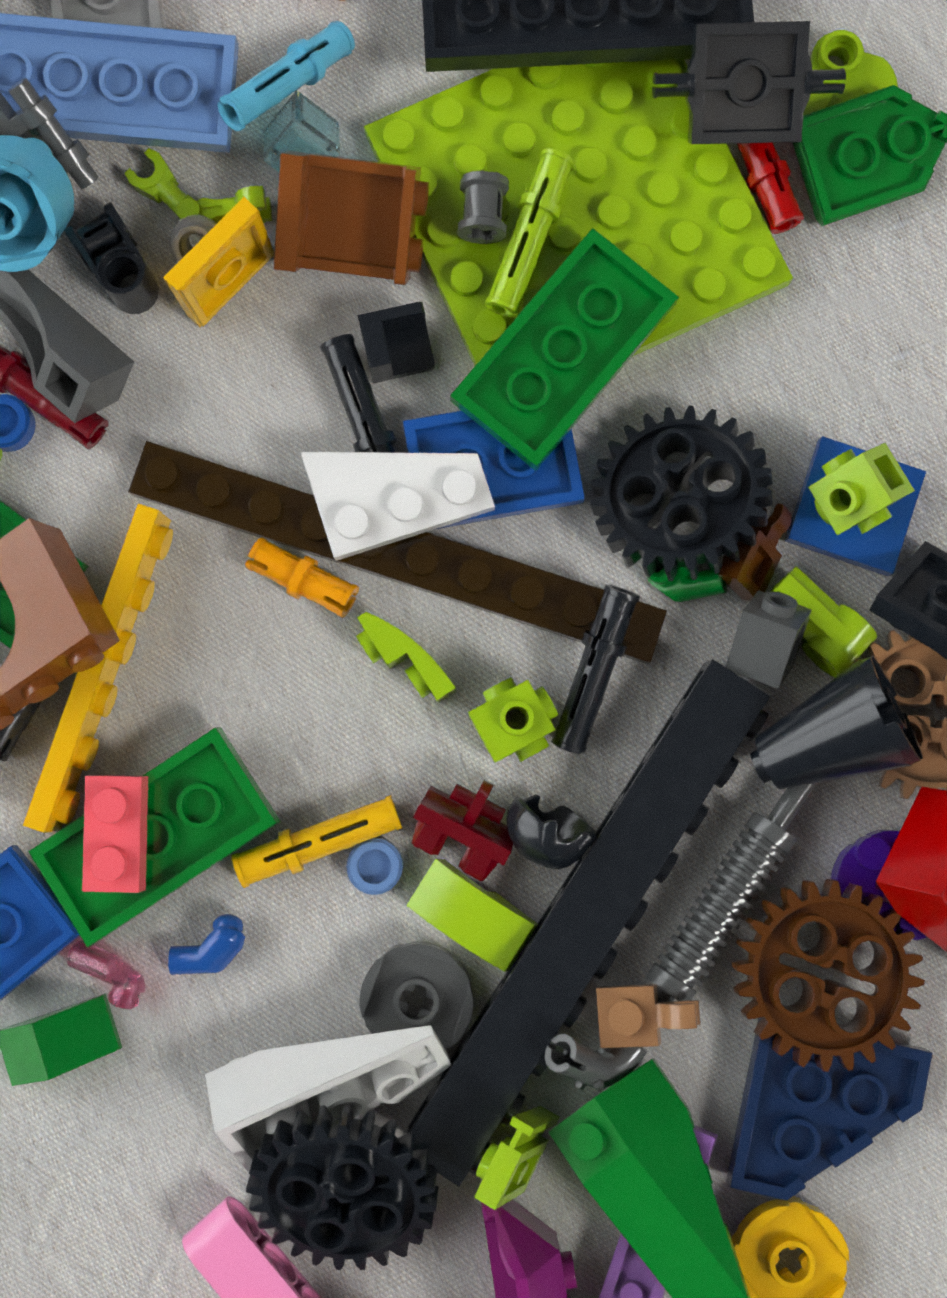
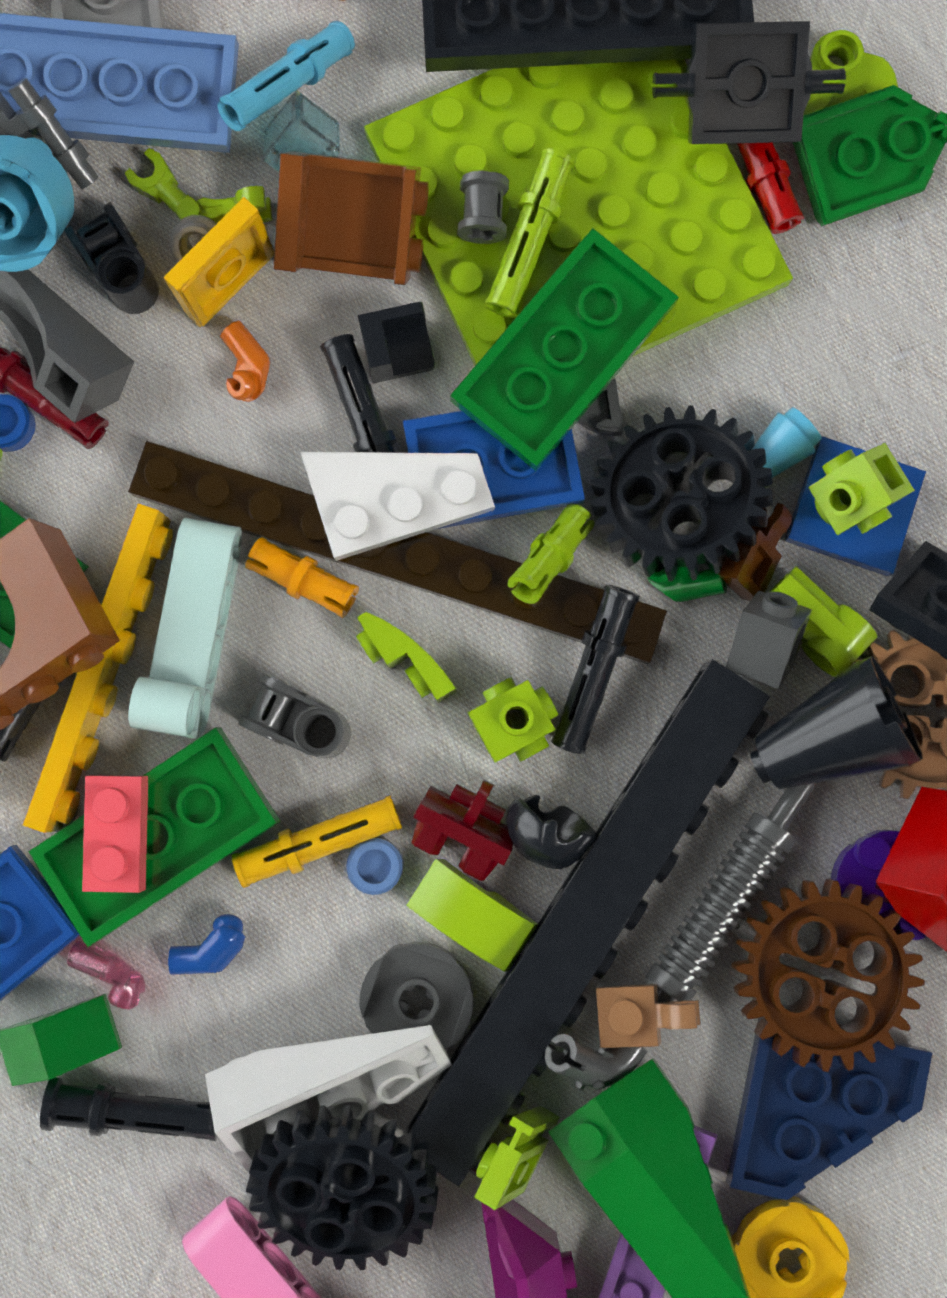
(106, 1109): none -> black pin
(190, 632): none -> light aqua beam
(251, 365): none -> orange arm
(287, 717): none -> dark grey piece
(551, 553): none -> lime pin
(605, 413): none -> dark grey tile
(788, 440): none -> medium azure cone

